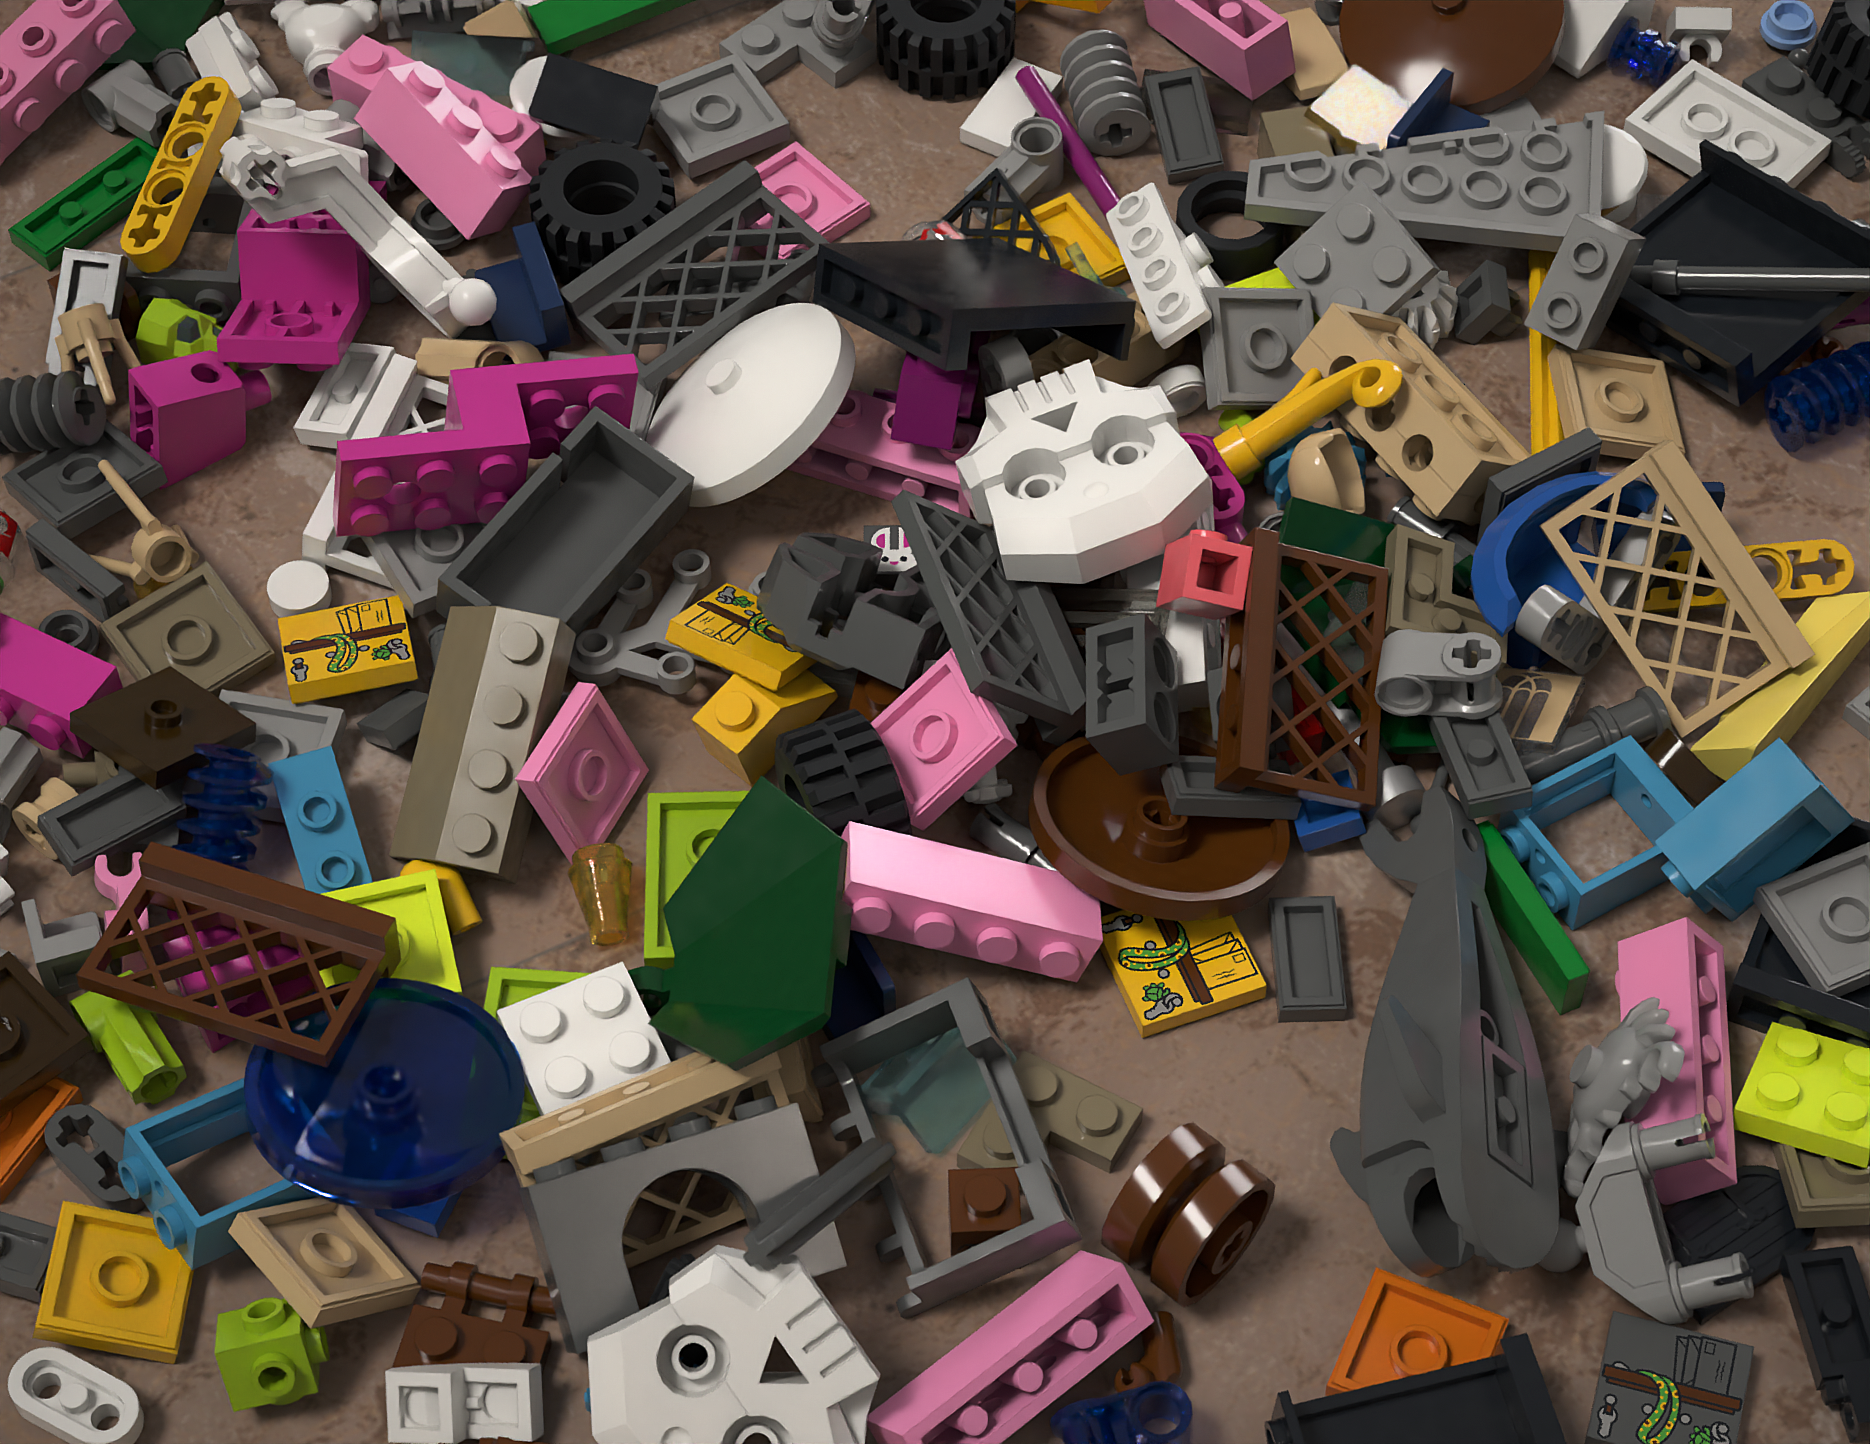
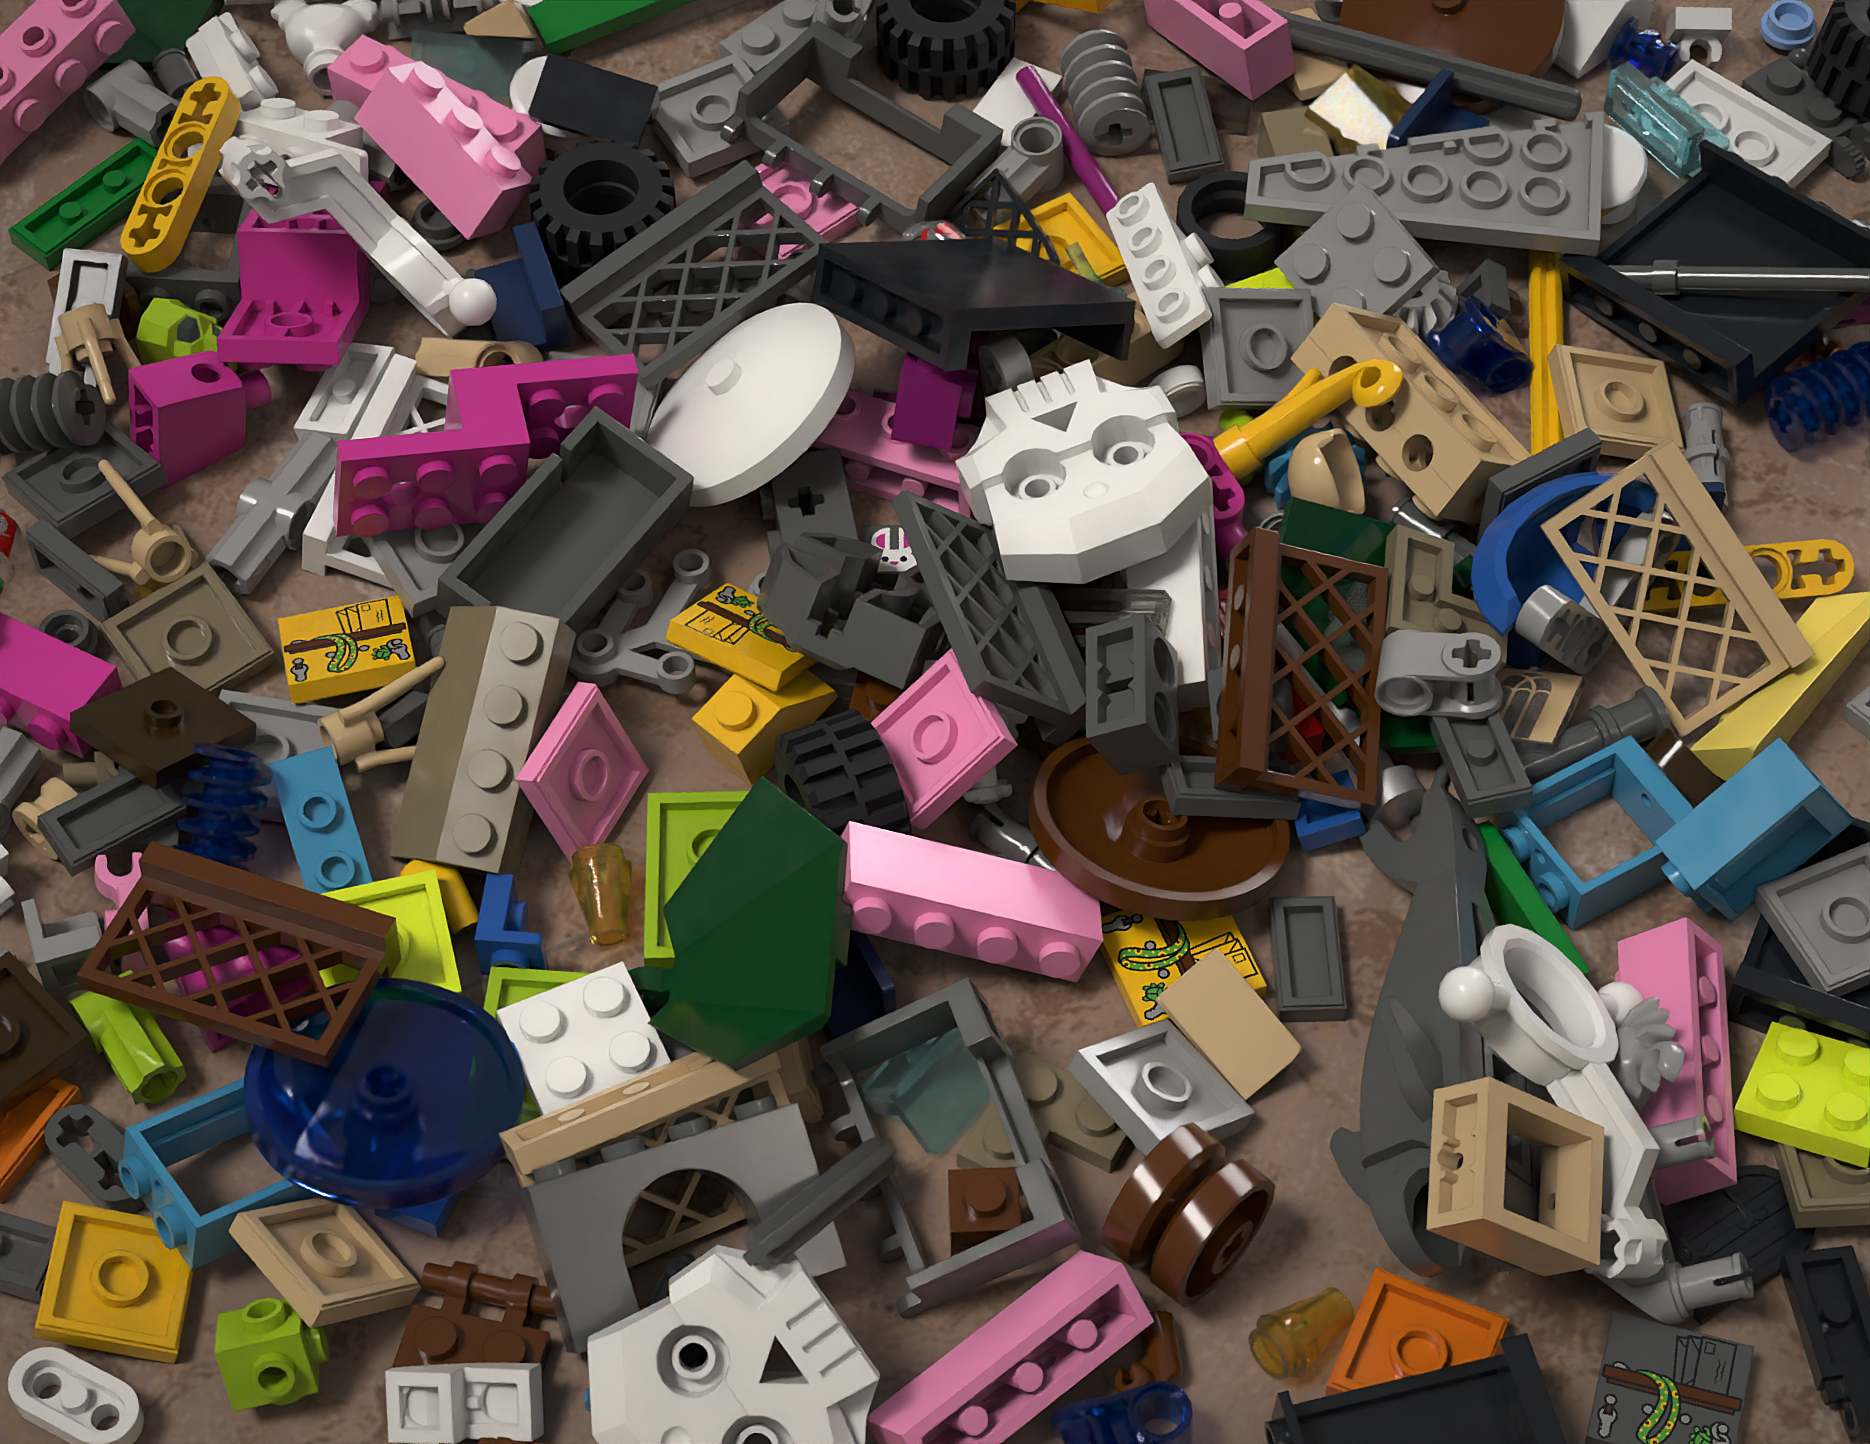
(274, 514): none -> light grey piece
(298, 588): white tile -> none
(357, 728): none -> tan plant
(502, 929): none -> blue bracket
(808, 498): none -> dark grey brick
(834, 64): none -> dark grey hinge
(1156, 1083): none -> light grey plate
(1204, 575): coral brick -> none
(1229, 1024): none -> tan slope
(1297, 1334): none -> clear yellow cone
(1424, 64): none -> dark grey axle
(1469, 1201): none -> tan window
(1482, 348): none -> clear blue piece
(1571, 1066): none -> white piece
(1584, 281): light grey brick -> none
(1659, 119): none -> clear light blue panel
(1705, 444): none -> light grey pin

